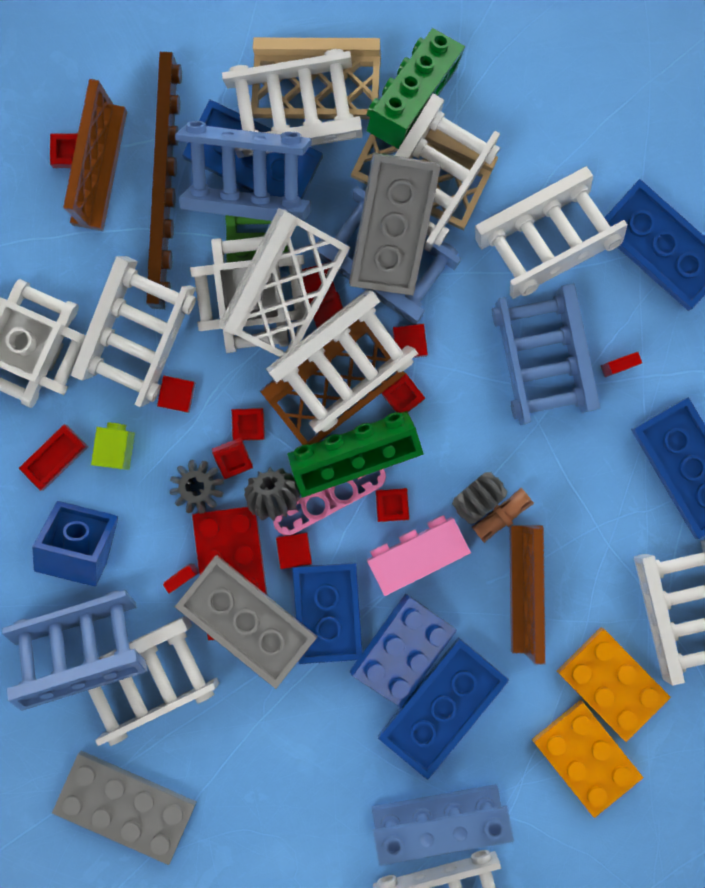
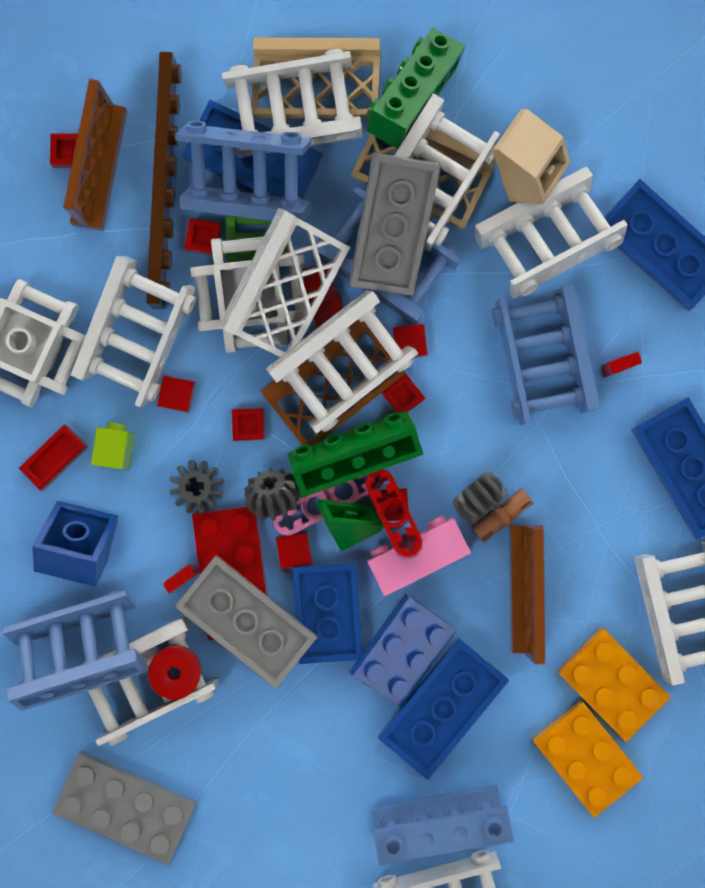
(174, 687): none -> red piece
(200, 235): none -> red tile
(232, 458): red tile -> none
(349, 521): none -> green slope
(376, 496): none -> red beam
(530, 158): none -> tan slope

